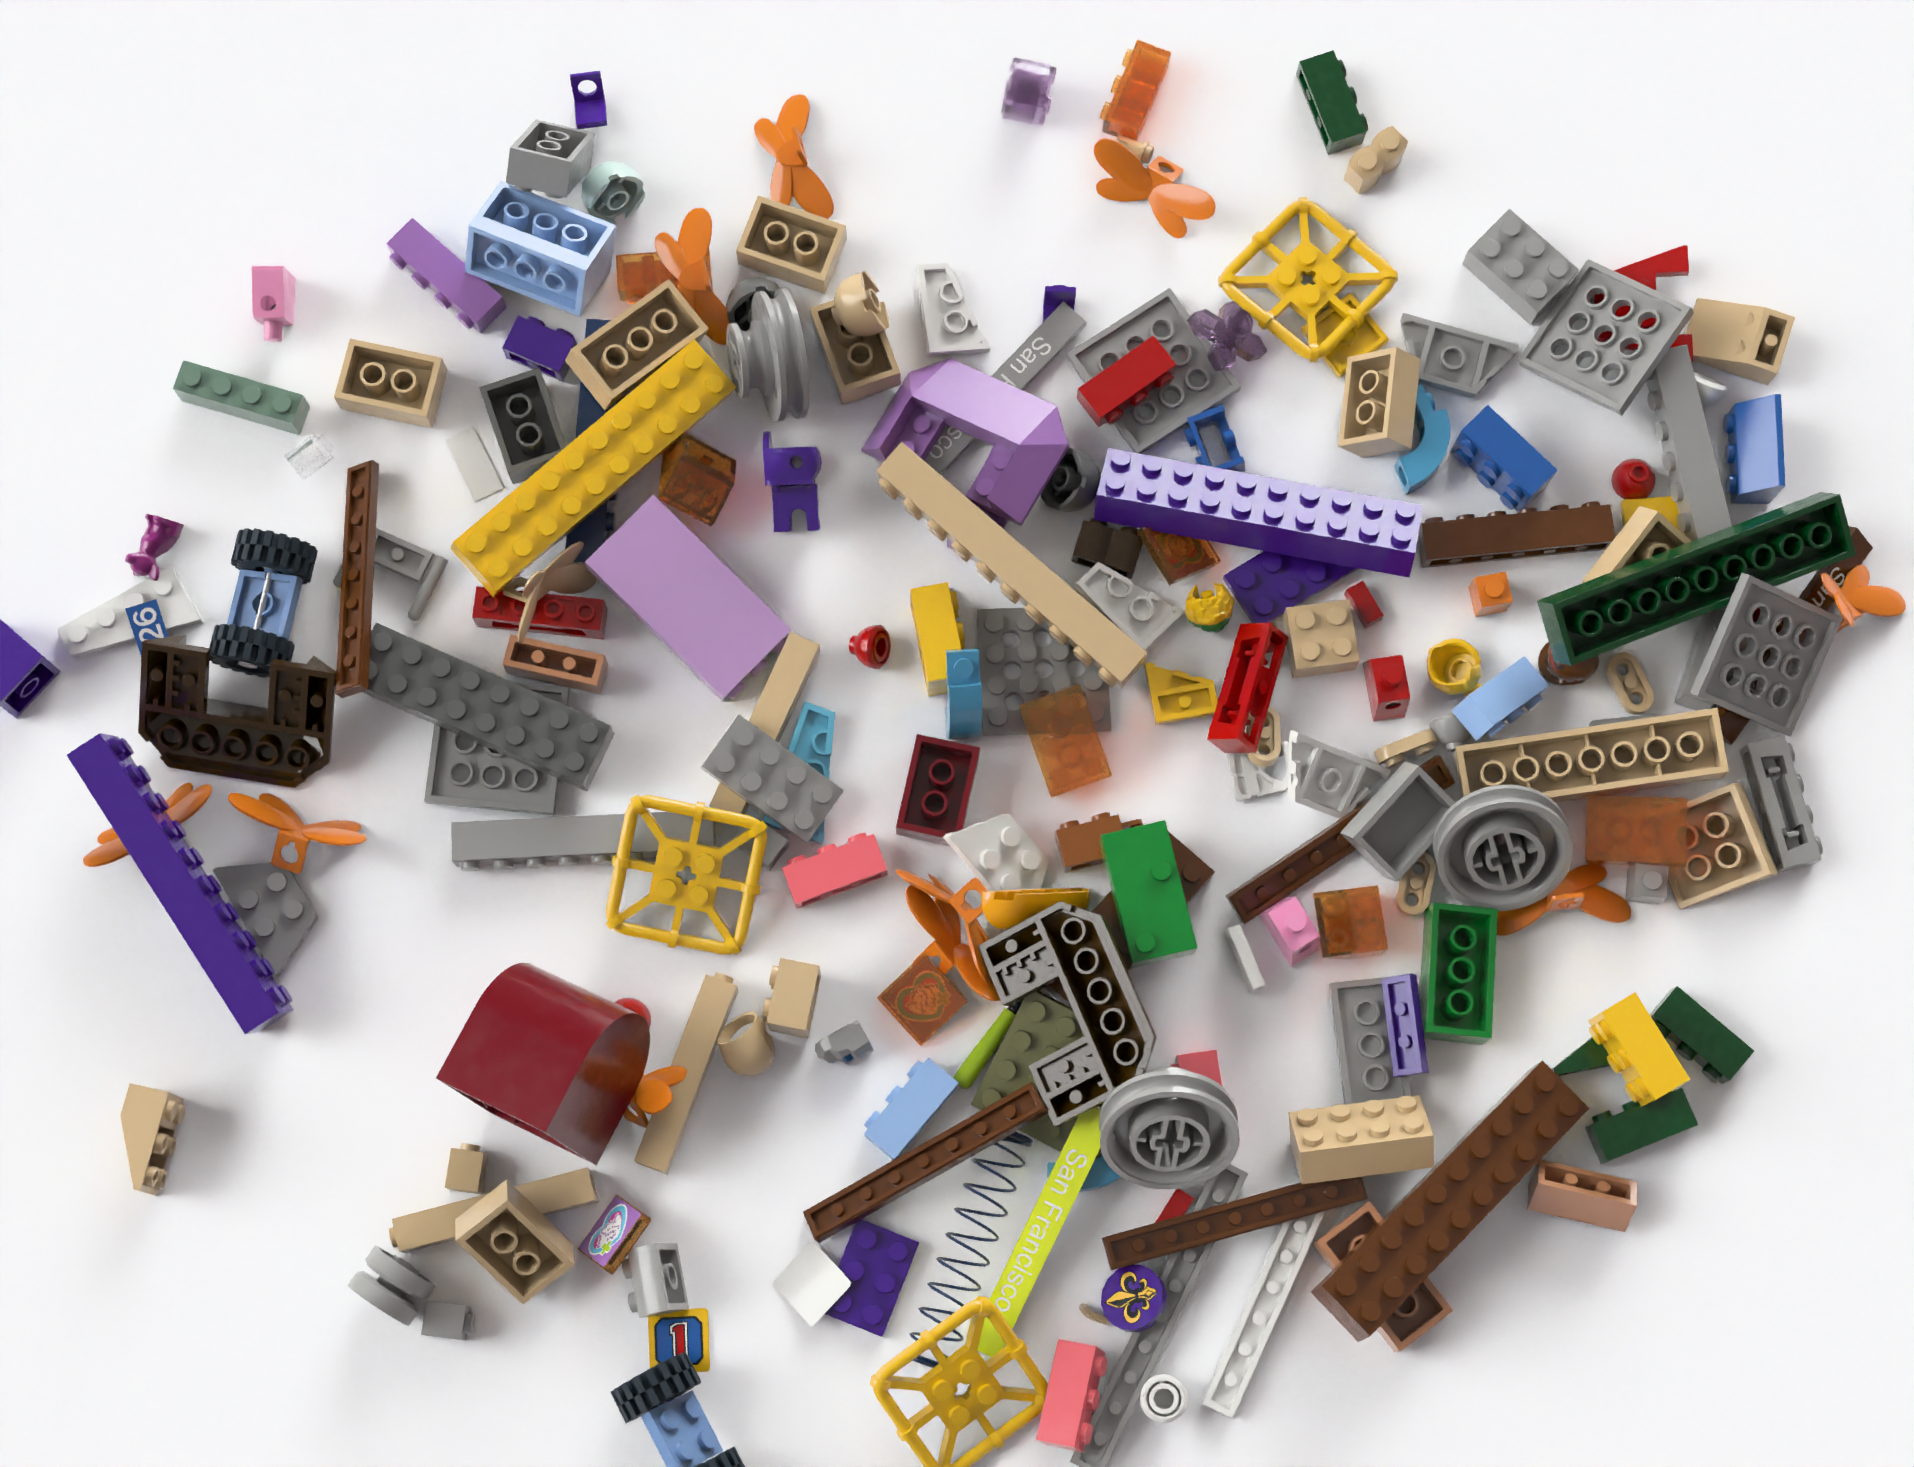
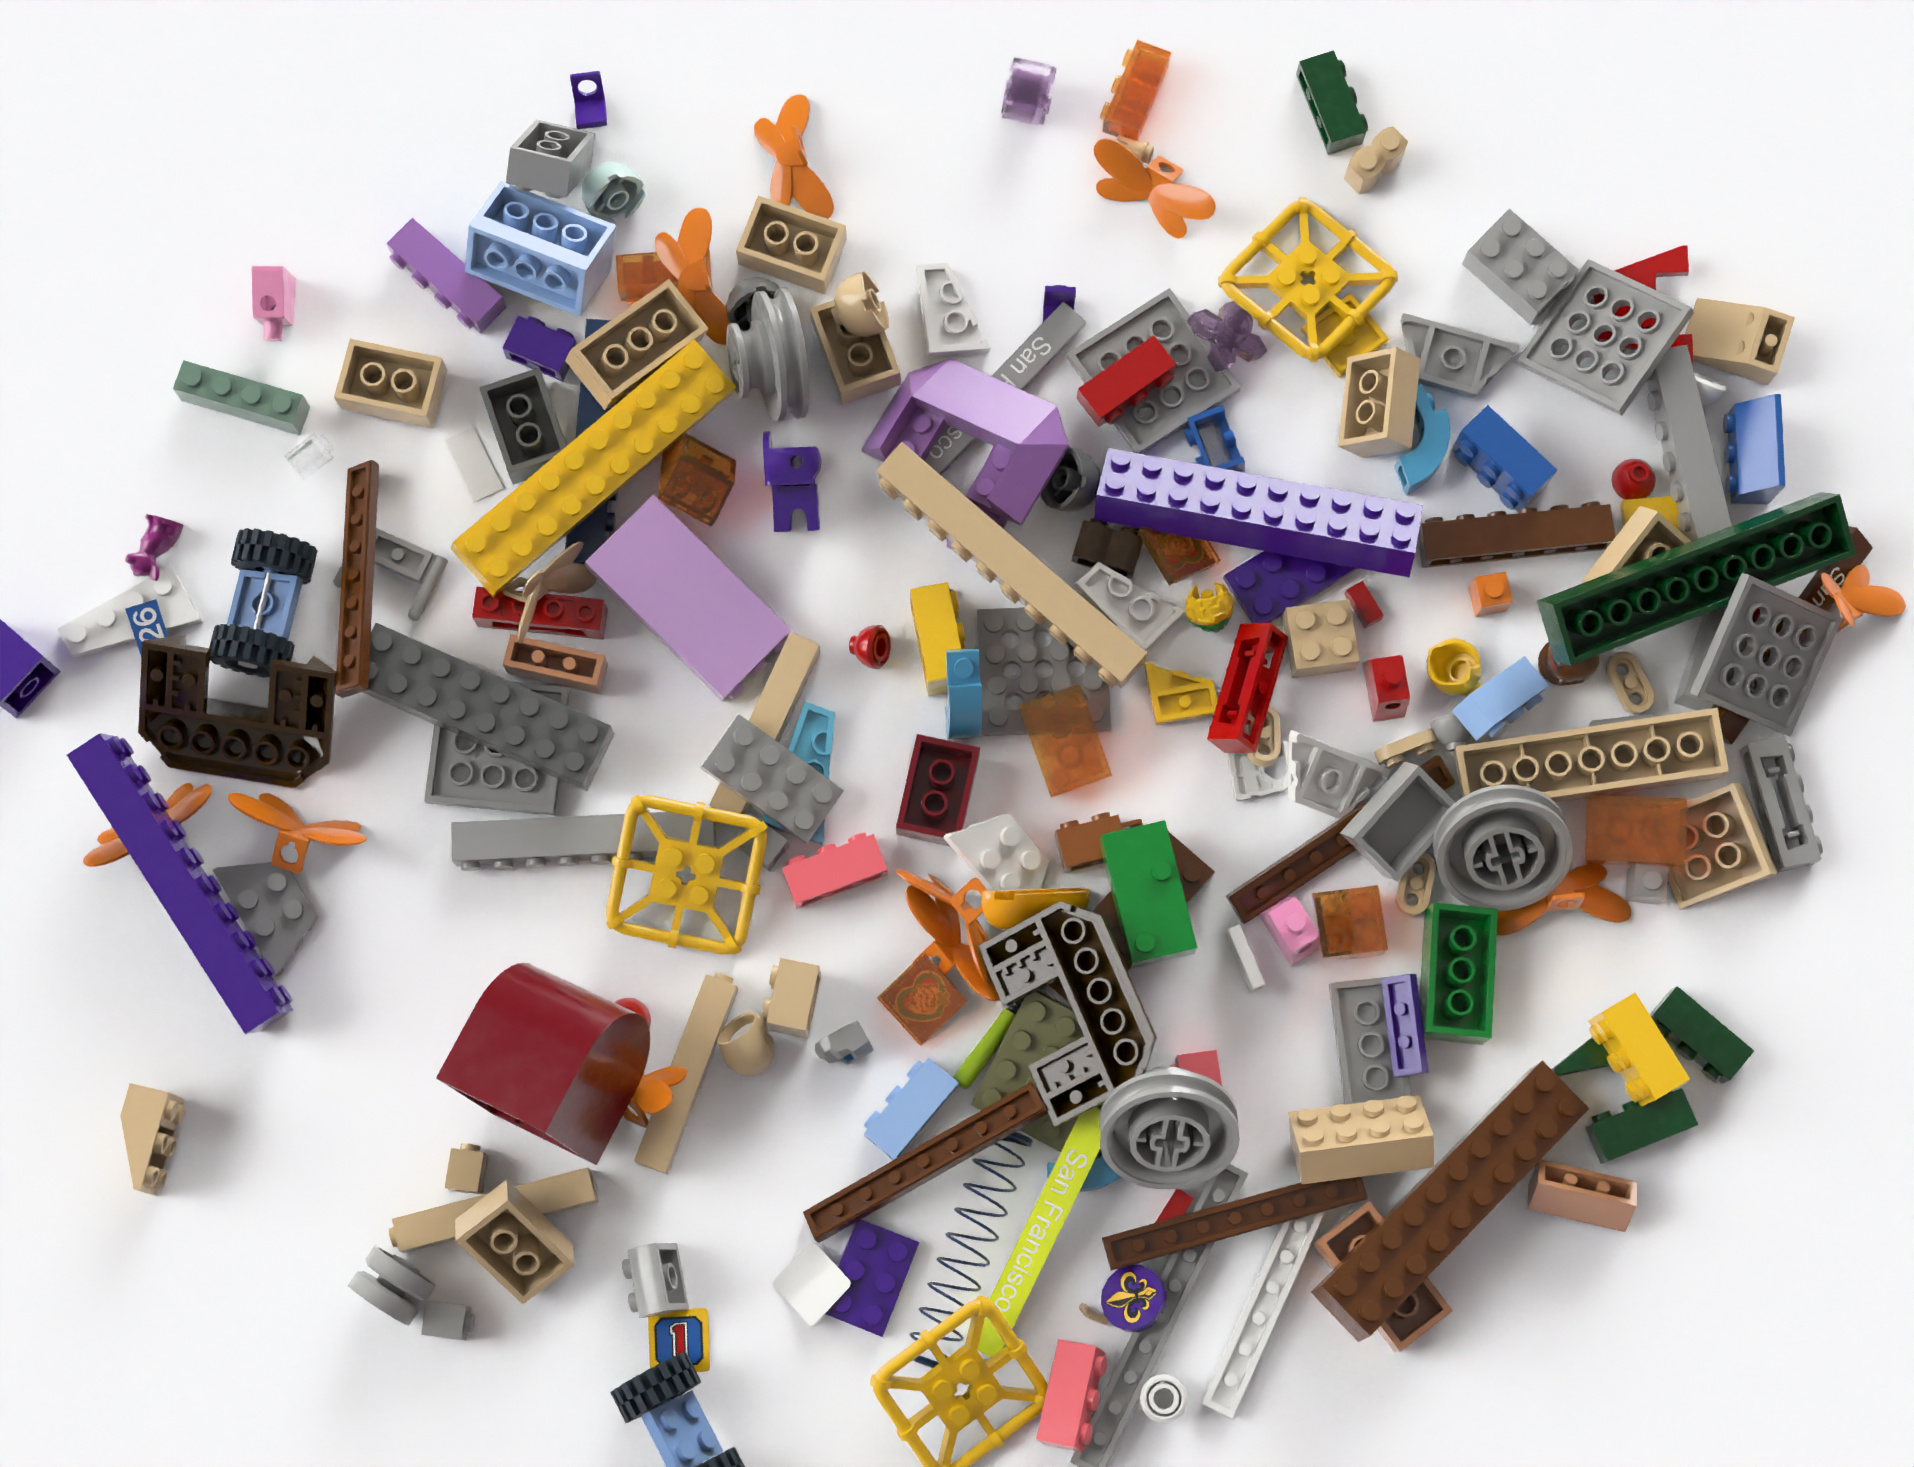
(614, 1234): tile -> none

